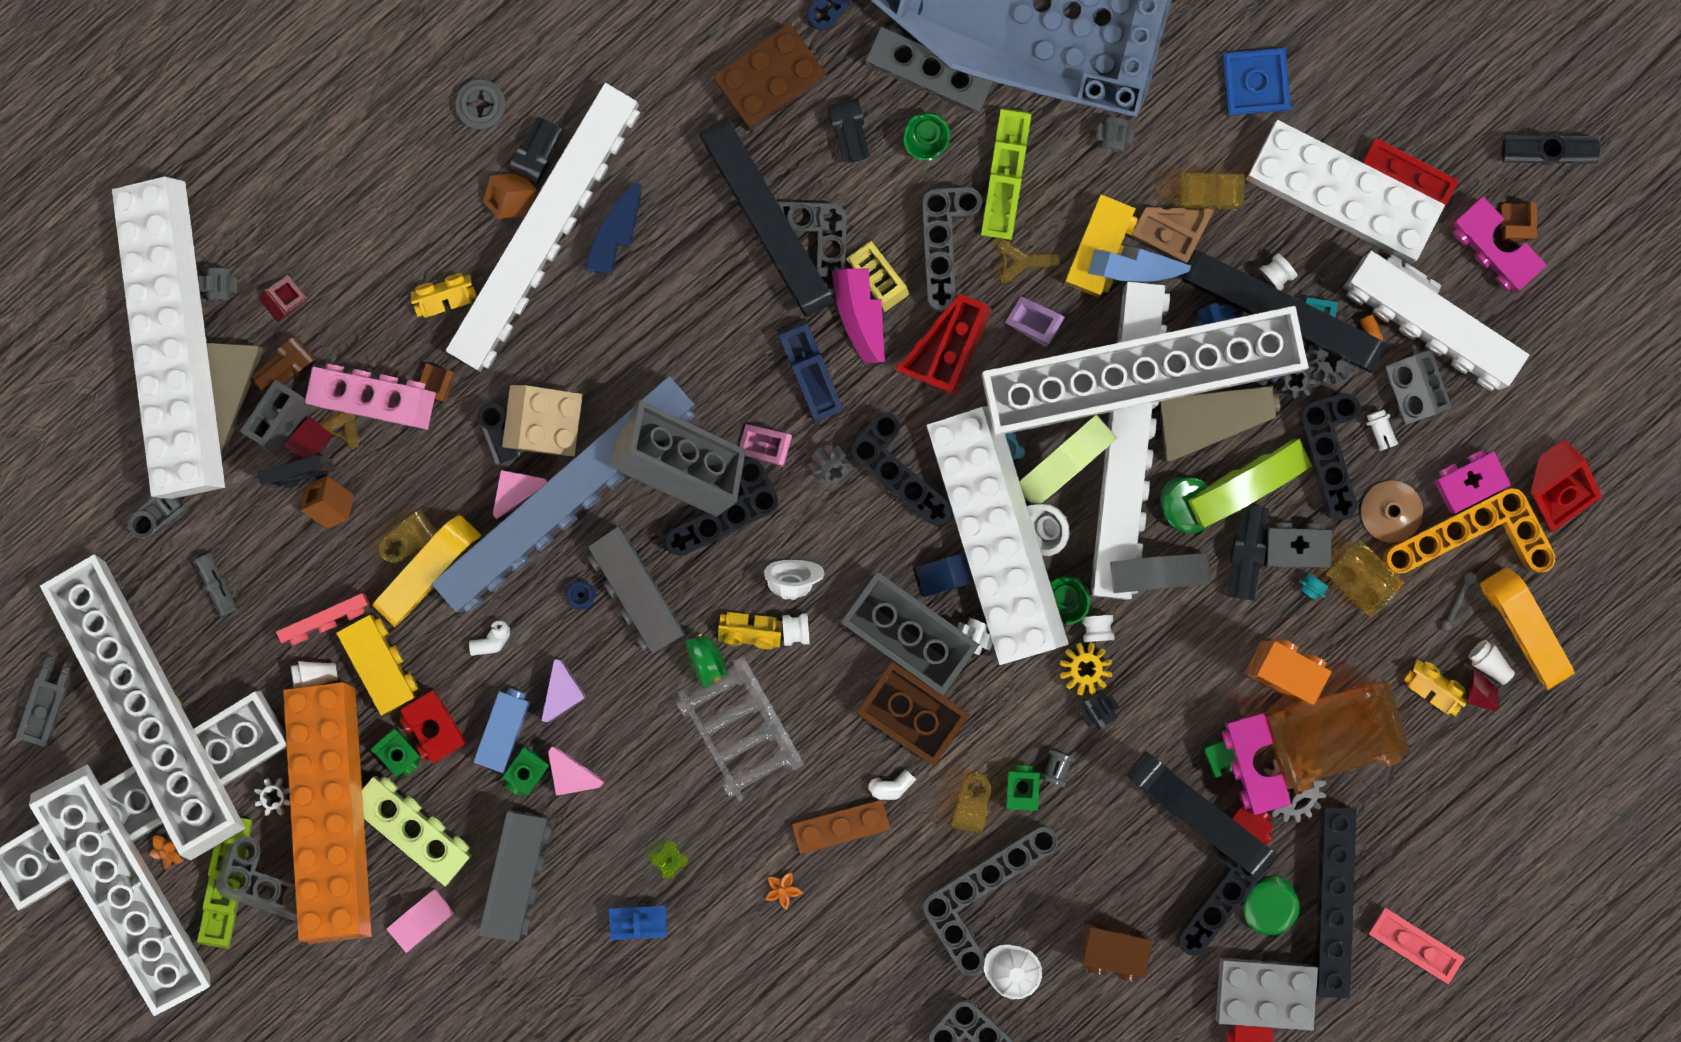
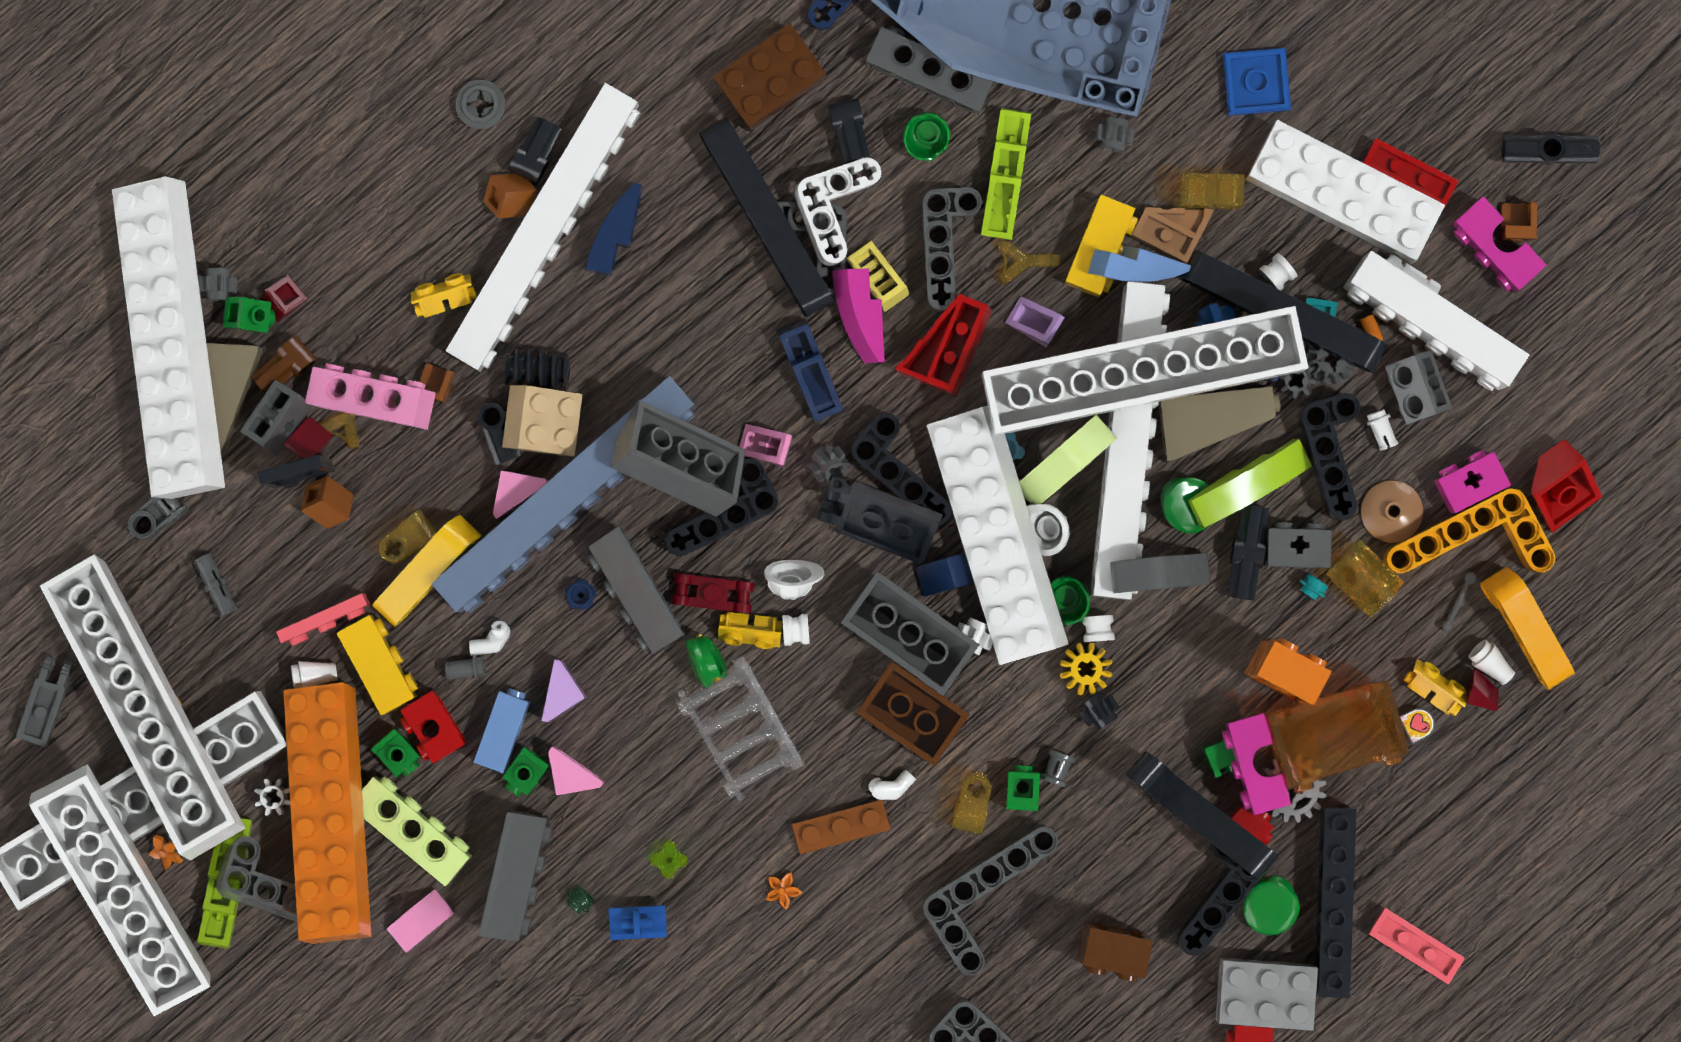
(248, 315): none -> green brick
(465, 668): none -> dark grey pin
(537, 369): none -> black piece
(580, 900): none -> clear green plate
(712, 593): none -> dark red plate
(825, 194): none -> white beam
(879, 519): none -> black tile
(1013, 971): white piece -> none
(1417, 724): none -> tile

